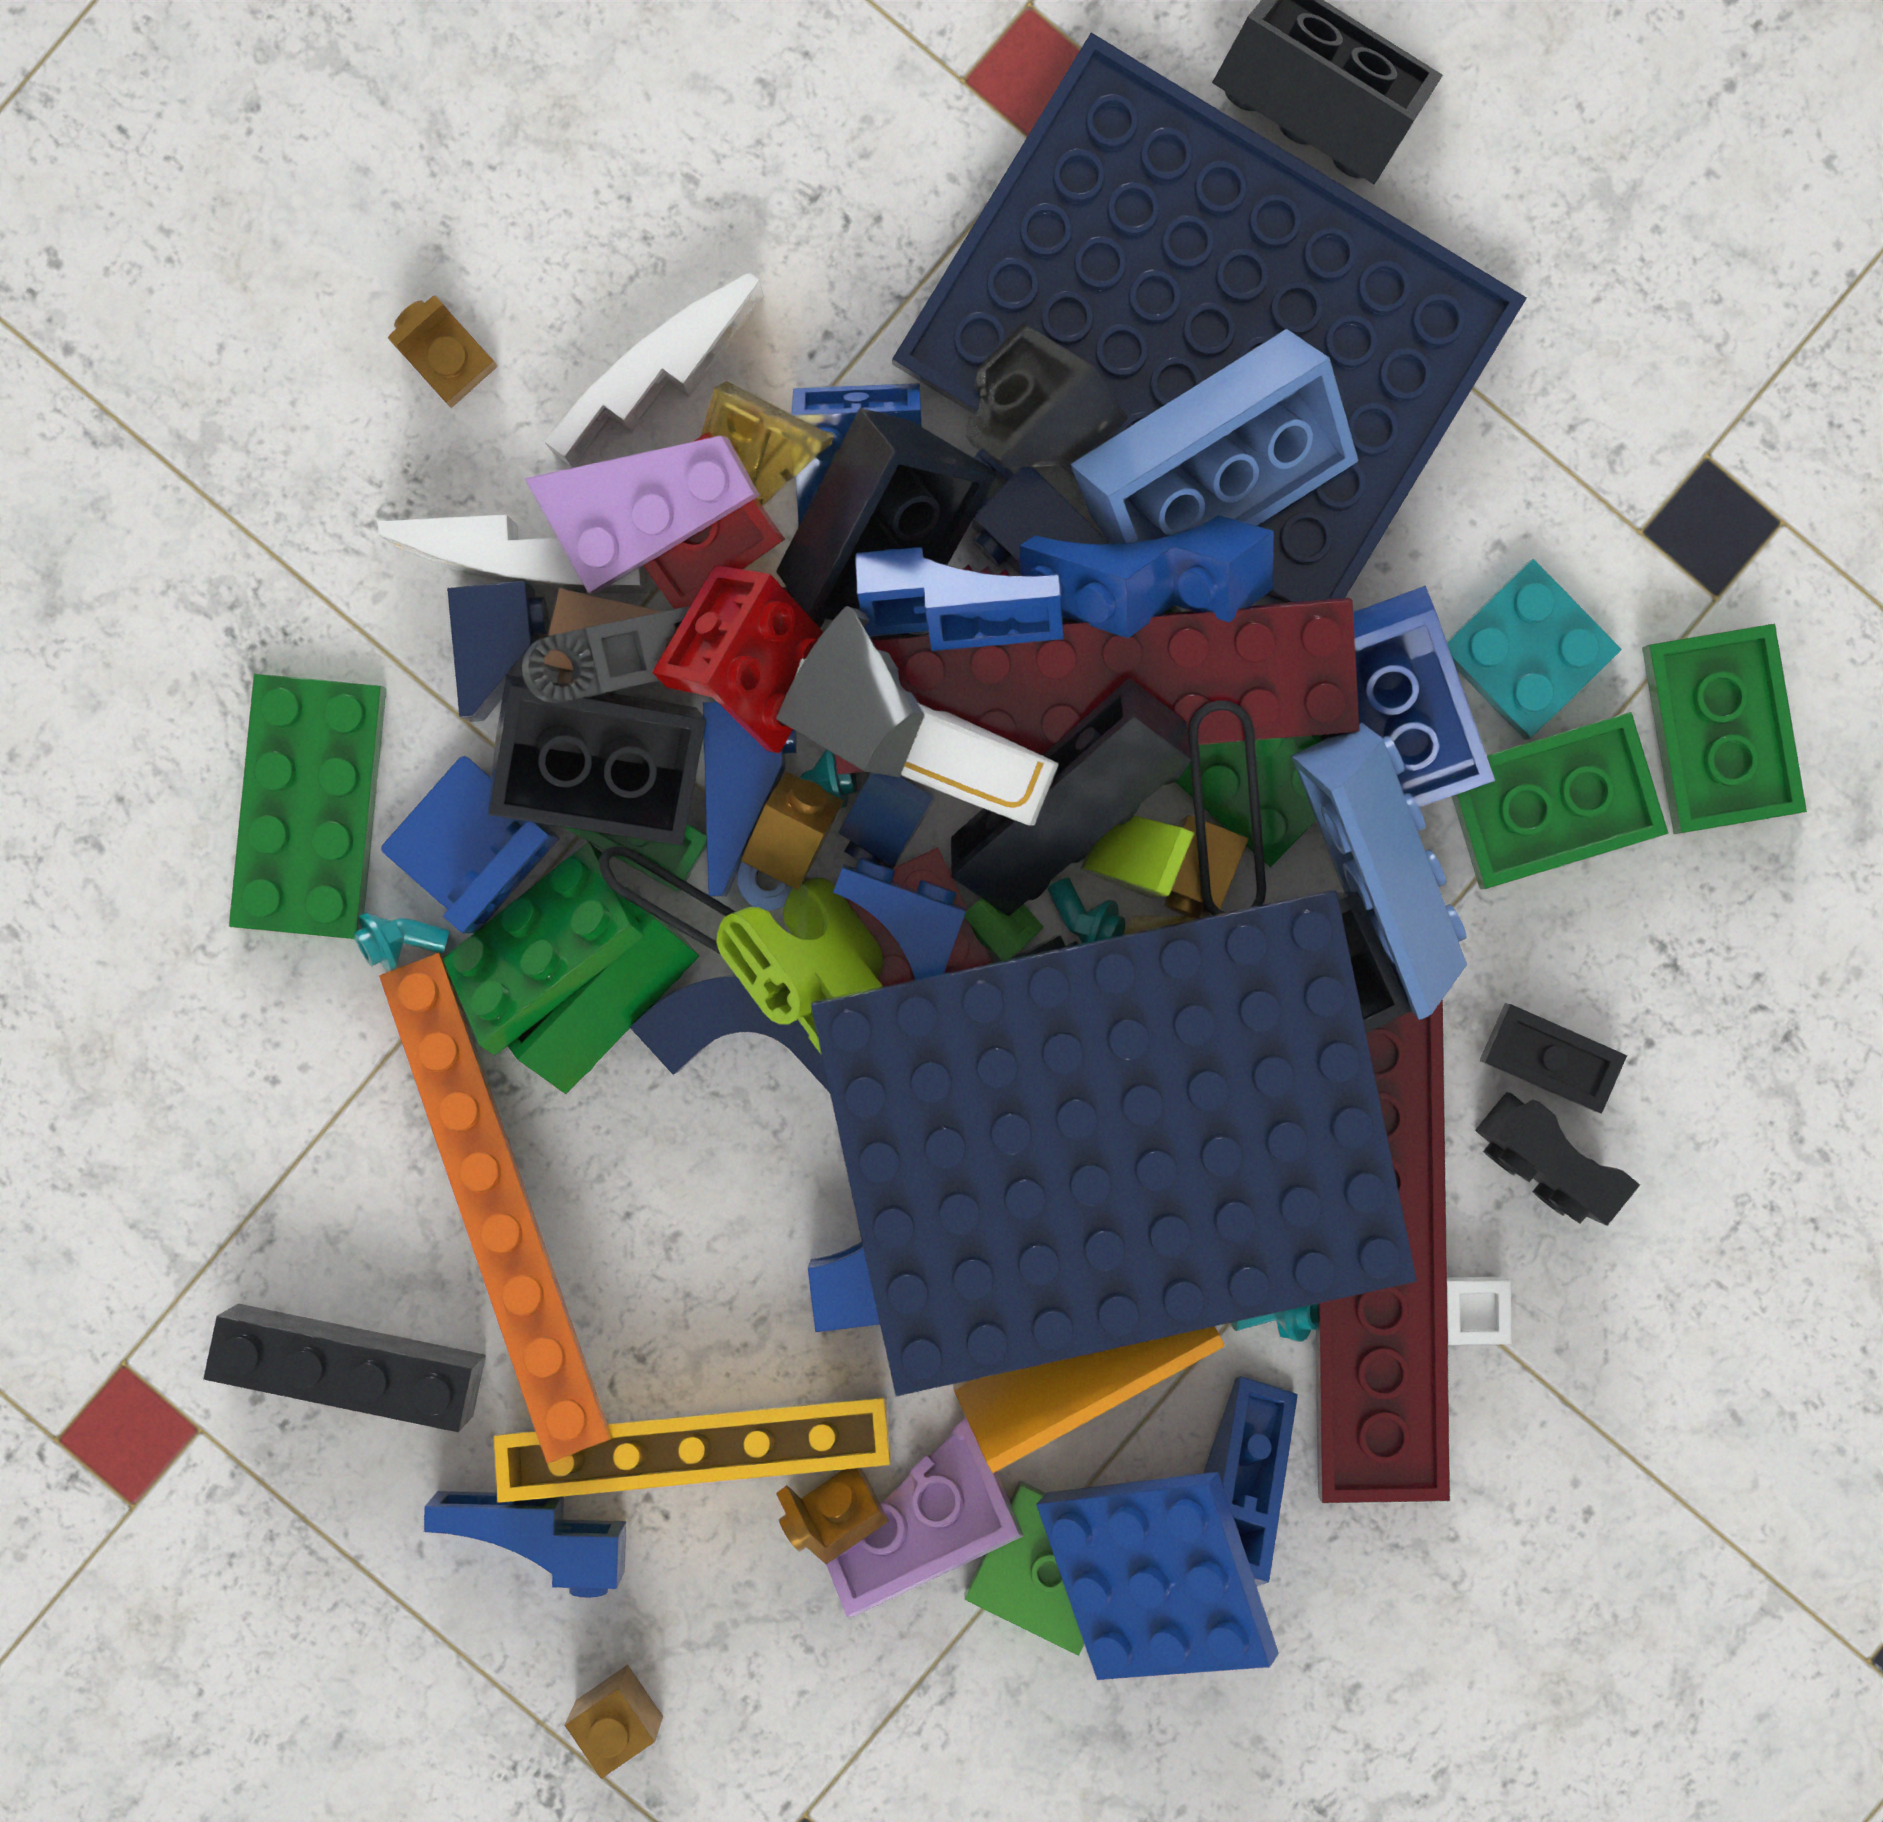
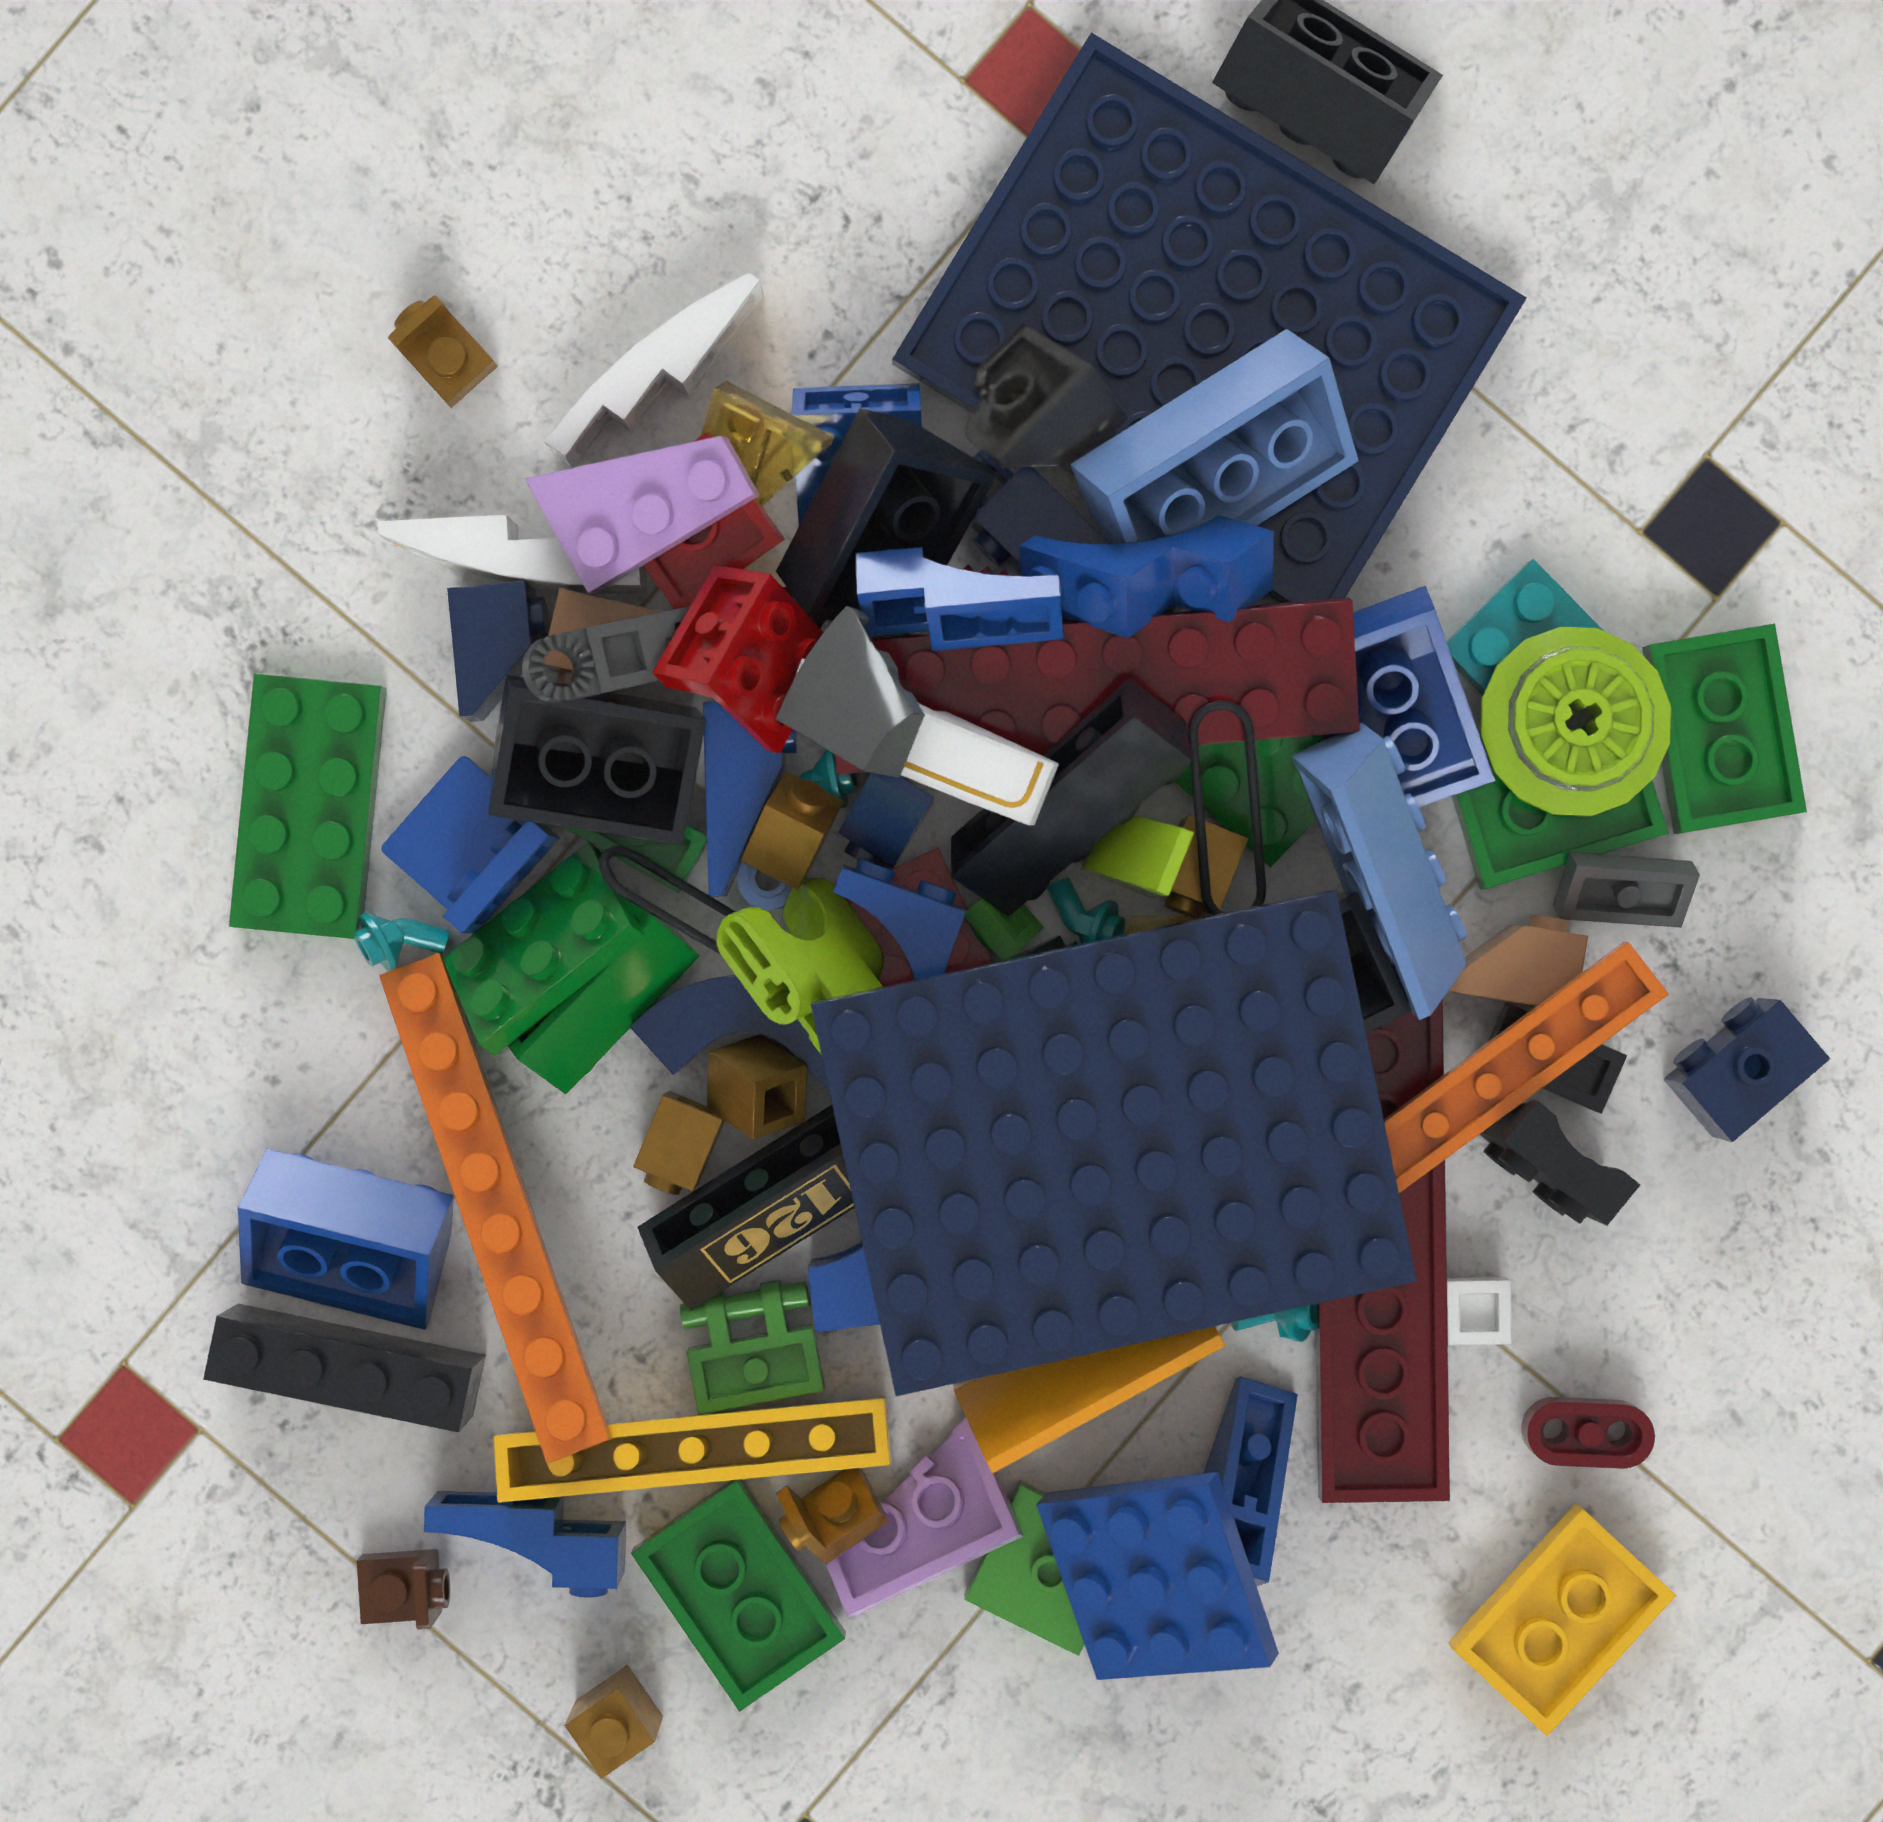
(344, 1238): none -> blue slope
(402, 1587): none -> reddish brown bracket
(678, 1144): none -> pearl gold brick
(738, 1593): none -> green plate
(751, 1212): none -> black brick
(756, 1086): none -> pearl gold brick
(757, 1366): none -> bright green plate
(1520, 1062): none -> orange plate
(1524, 962): none -> medium nougat slope
(1528, 710): none -> lime piece
(1561, 1619): none -> yellow plate
(1584, 1433): none -> dark red plate
(1625, 889): none -> dark grey plate
(1745, 1067): none -> dark blue brick

